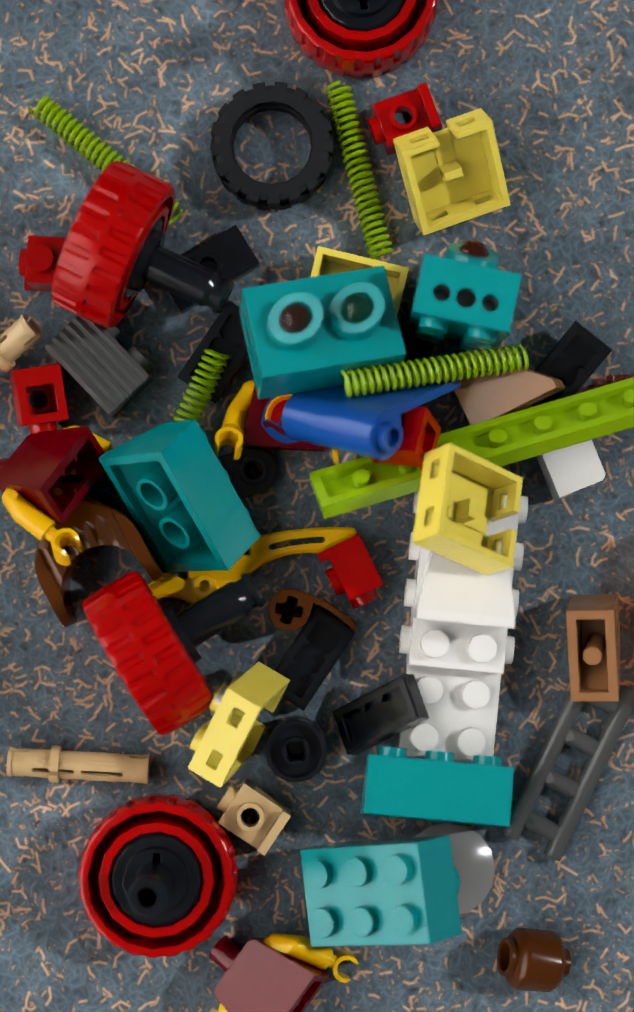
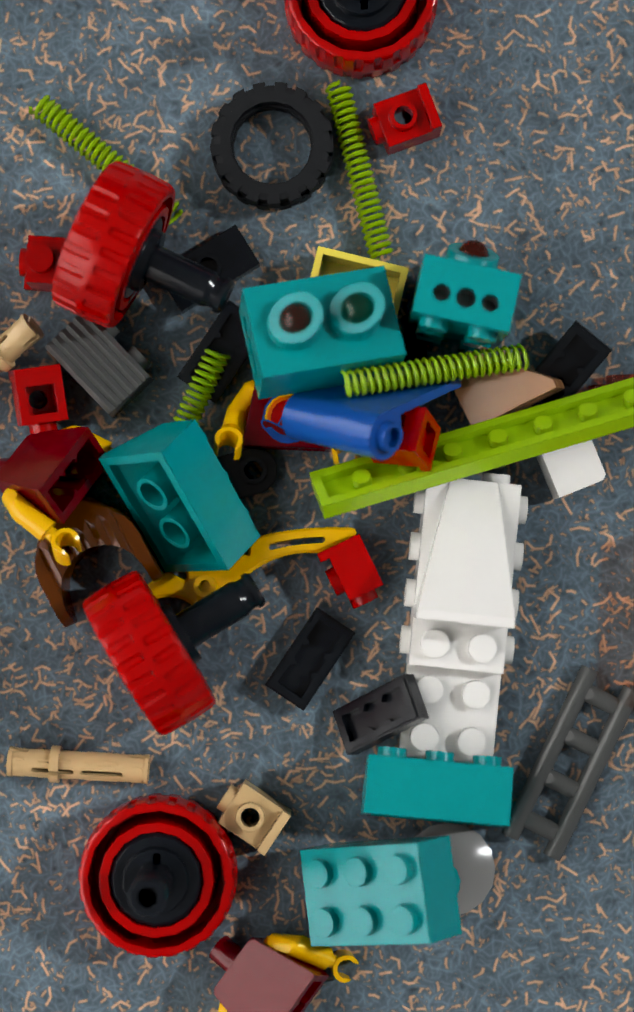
(233, 733): light yellow piece -> none
(296, 748): black wheel -> none
(306, 601): reddish brown panel -> none
(452, 172): light yellow piece -> none
(457, 501): light yellow piece -> none
(533, 959): reddish brown head -> none
(593, 647): medium nougat slope -> none

